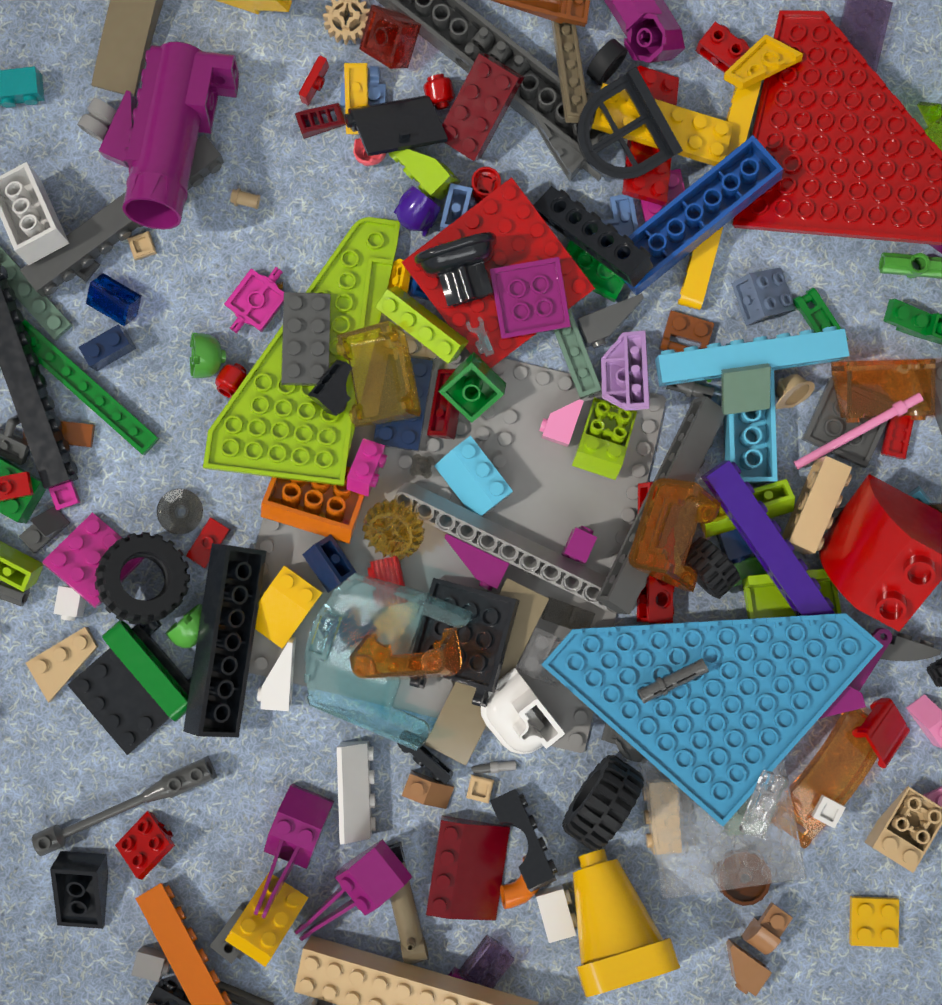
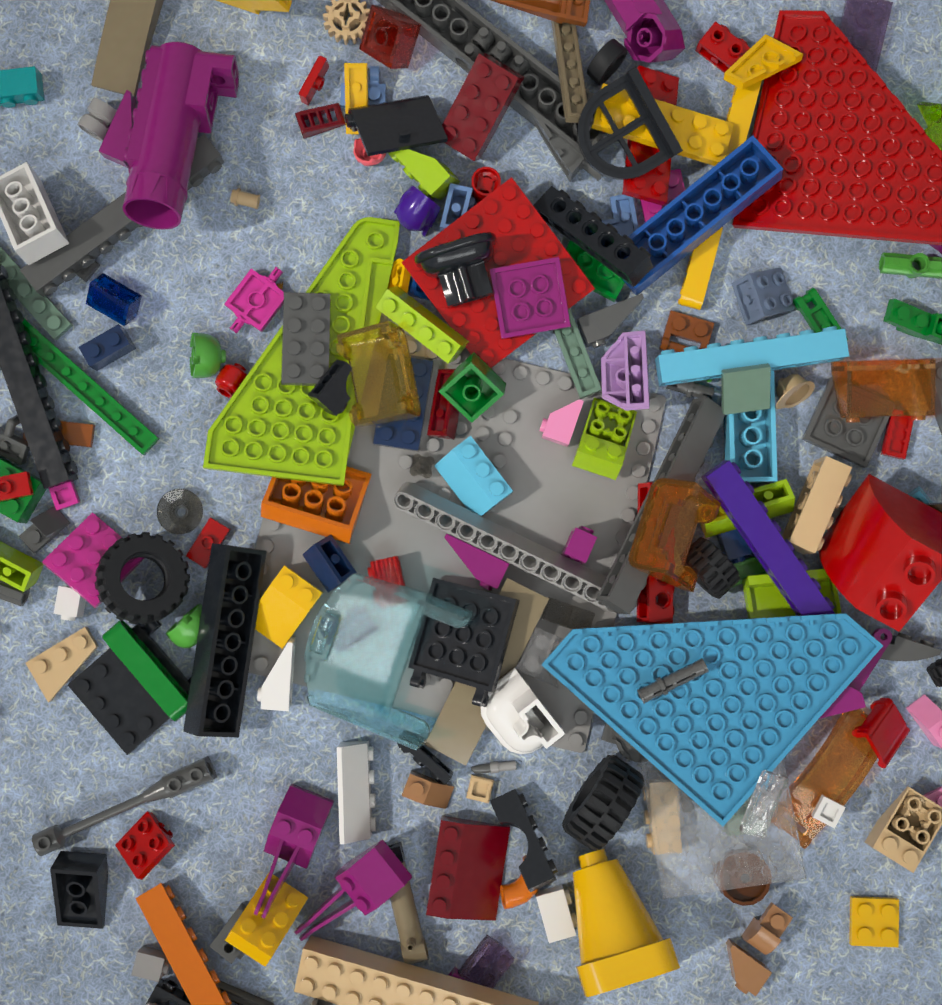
(142, 245): tan tile -> none
(365, 467): dark pink brick -> none
(376, 662): clear orange windscreen -> none
(405, 528): clear yellow gear -> none
(439, 90): red head -> none
(483, 344): clear light blue plate -> none
(898, 409): bright pink bar -> none

